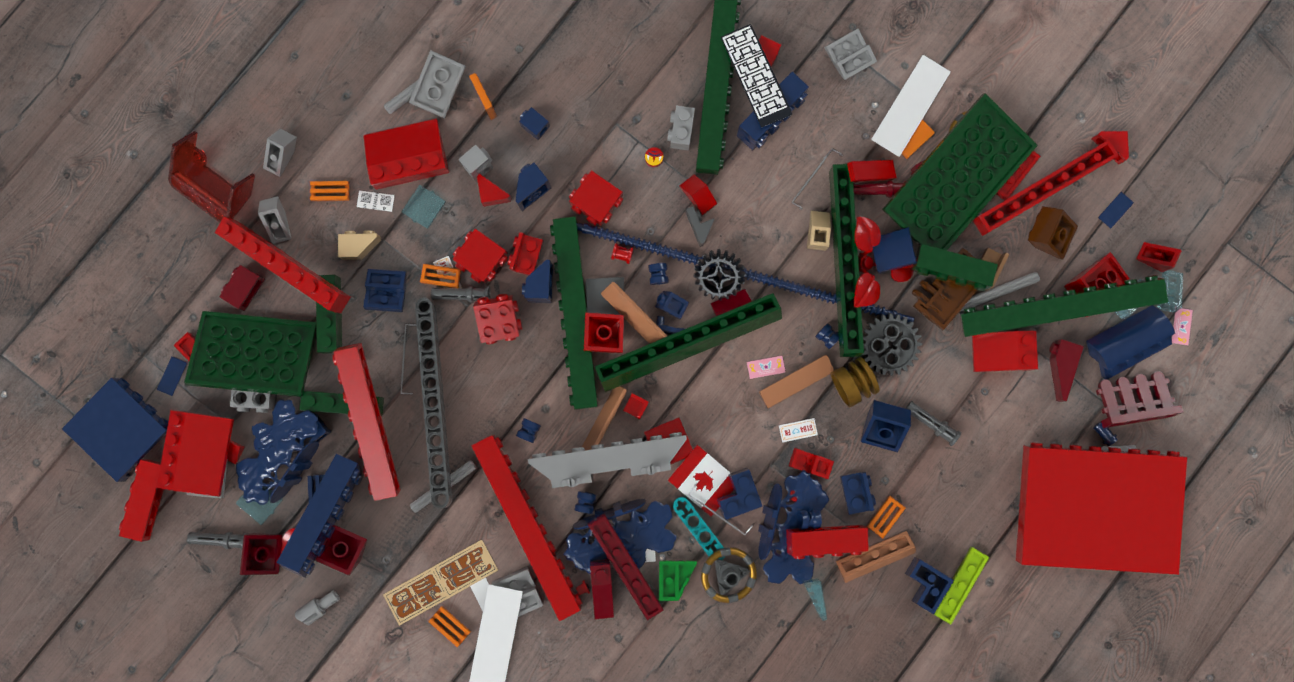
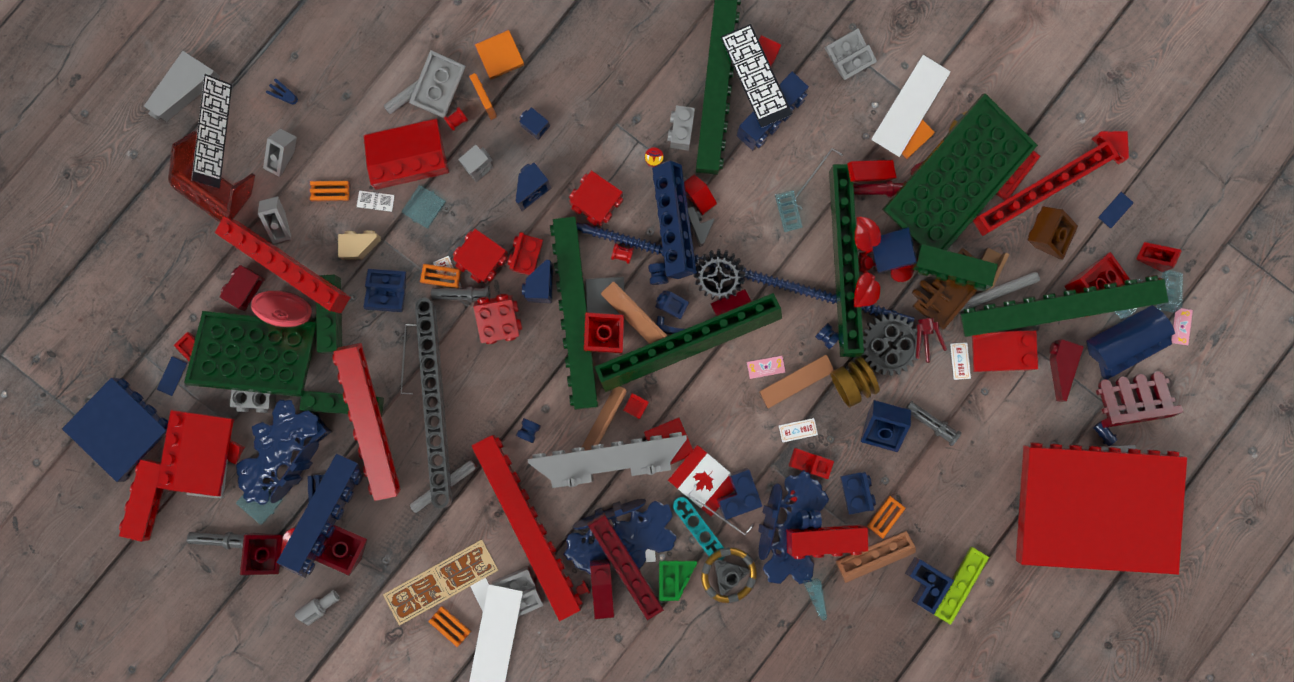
(178, 87): none -> light grey slope
(211, 131): none -> sticker
(281, 308): none -> coral dish
(288, 97): none -> dark blue piece
(455, 119): none -> red bush
(490, 193): red slope -> none
(499, 54): none -> orange tile
(585, 497): dark blue wheel -> none
(674, 220): none -> dark blue brick
(785, 195): none -> clear light blue slope
(819, 231): tan slope -> none
(925, 328): none -> dark red plant
(960, 361): none -> white sticker

